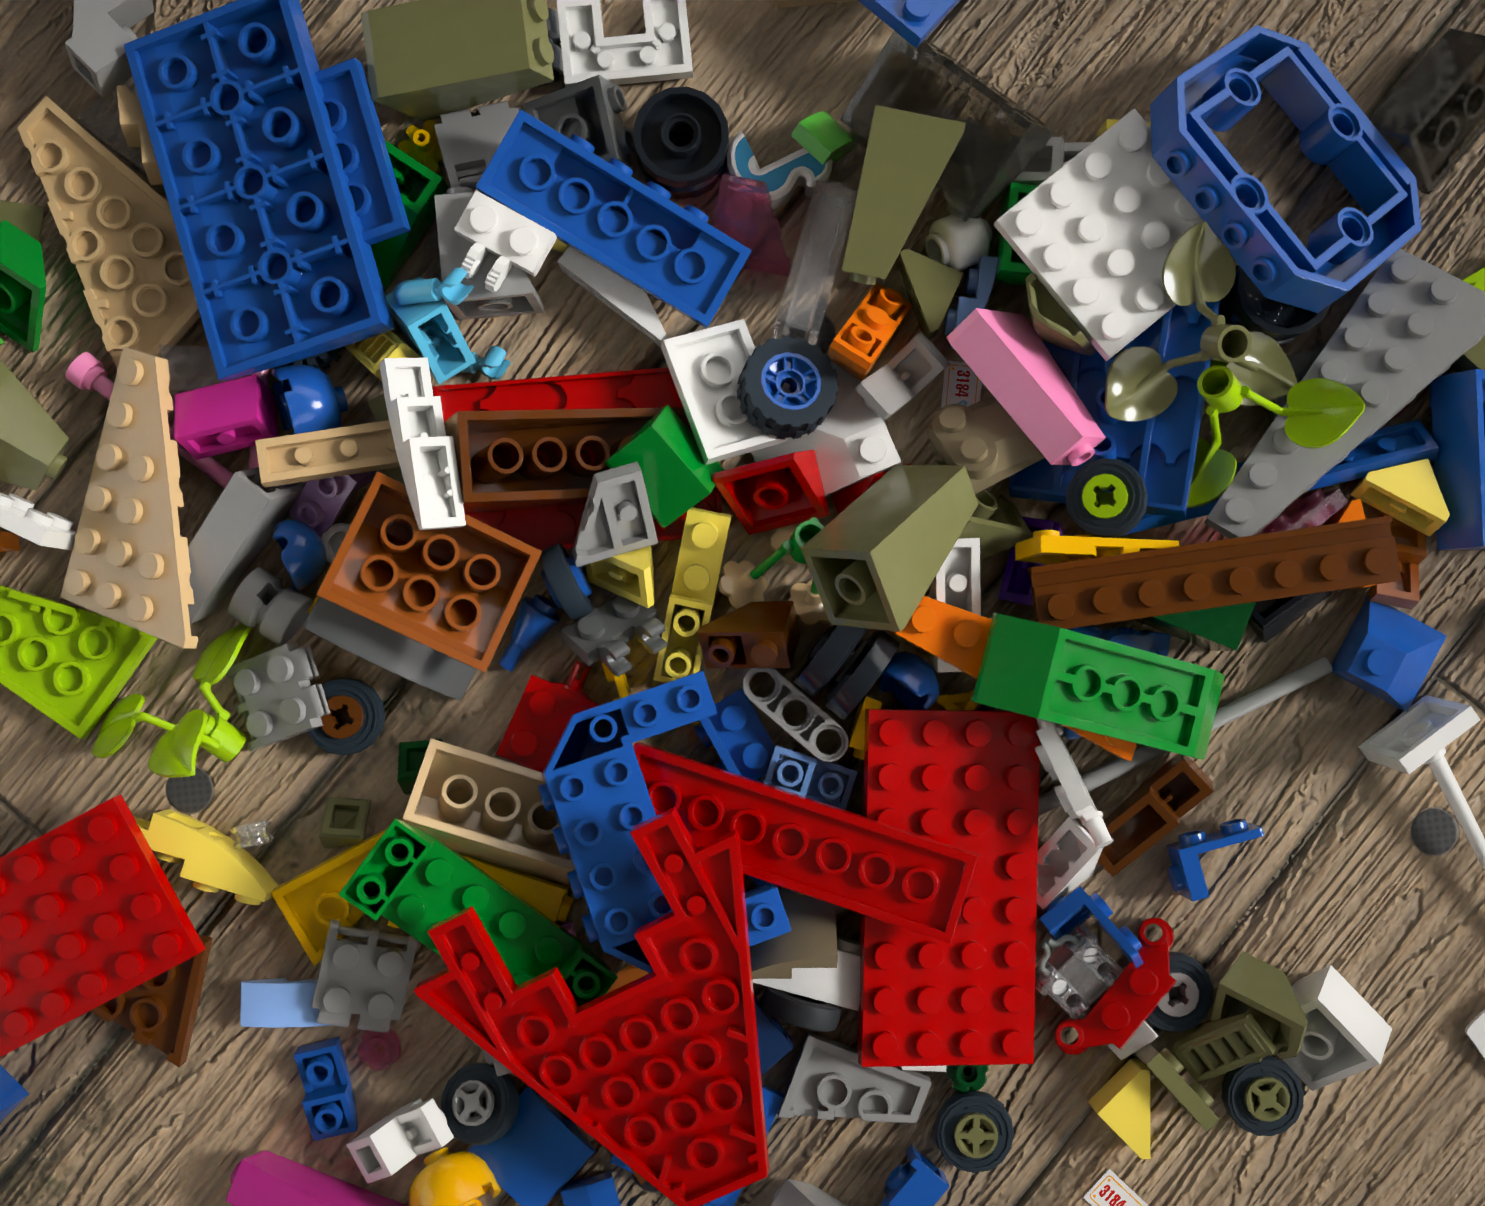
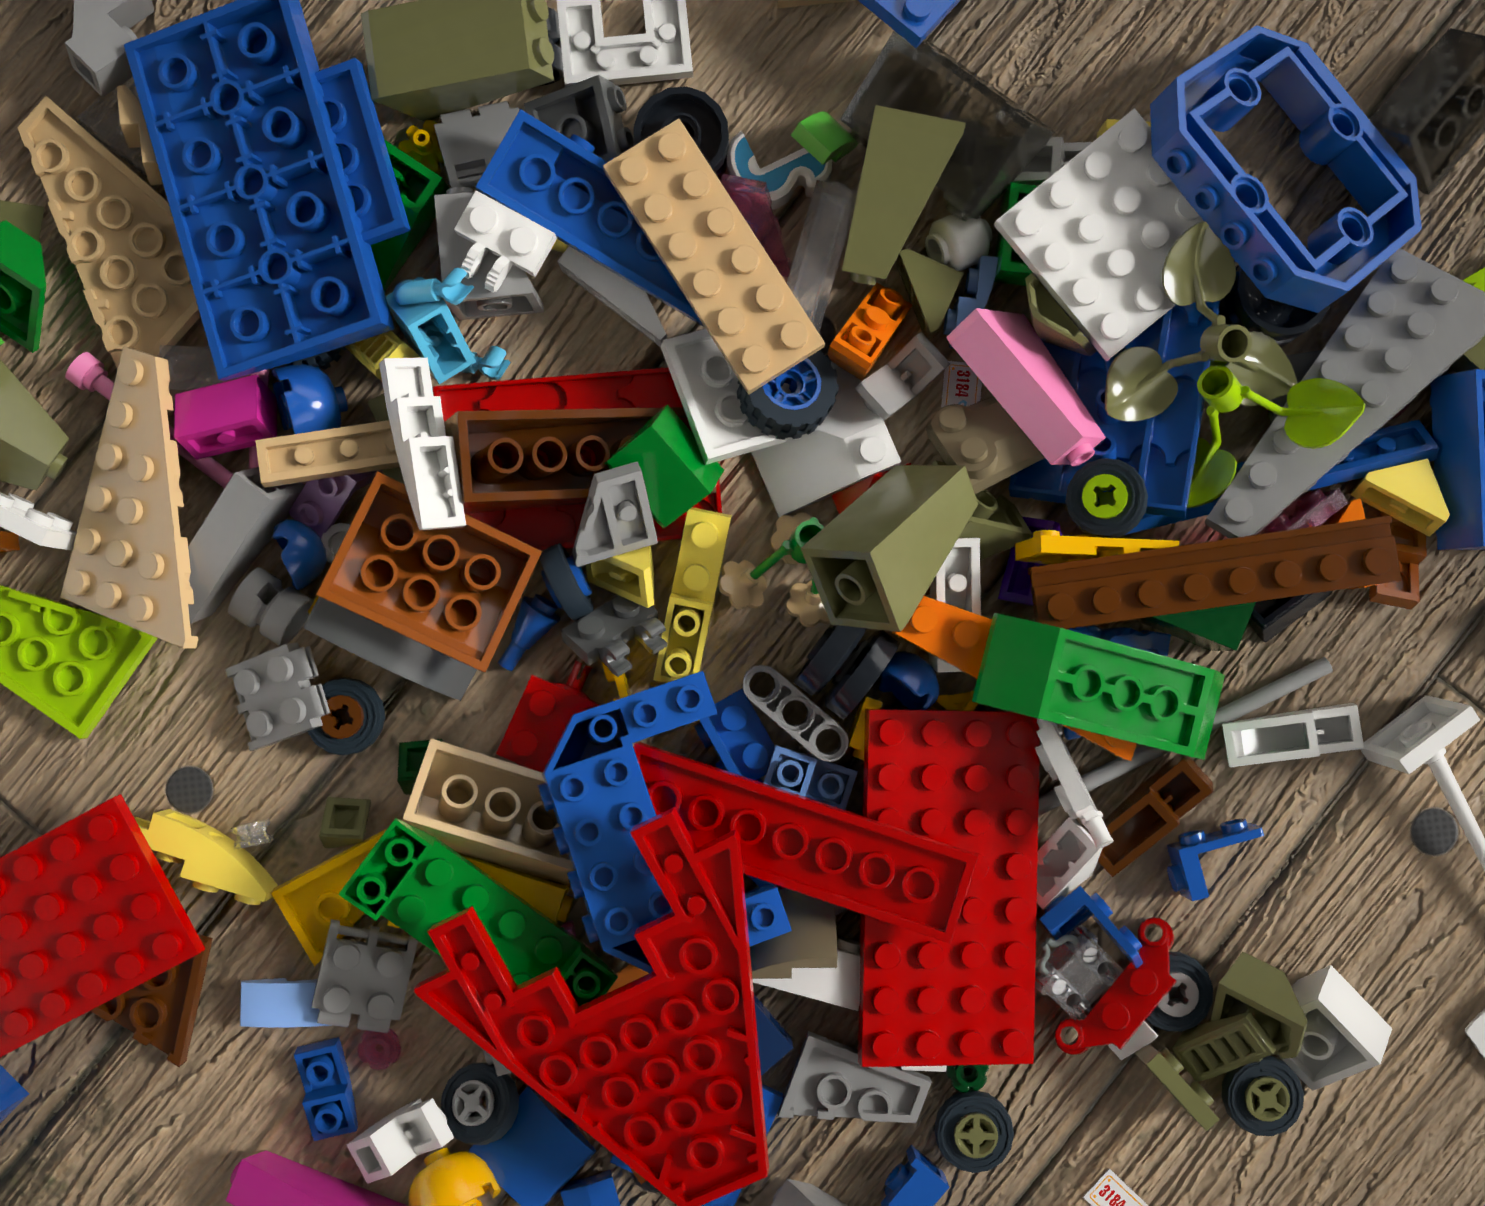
(177, 749): lime plant -> none
(713, 256): none -> tan plate
(752, 637): reddish brown slope -> none
(774, 491): red slope -> none
(801, 1010): black tyre -> none
(1126, 1105): light yellow slope -> none
(1293, 735): none -> white slope
(1387, 653): blue slope -> none

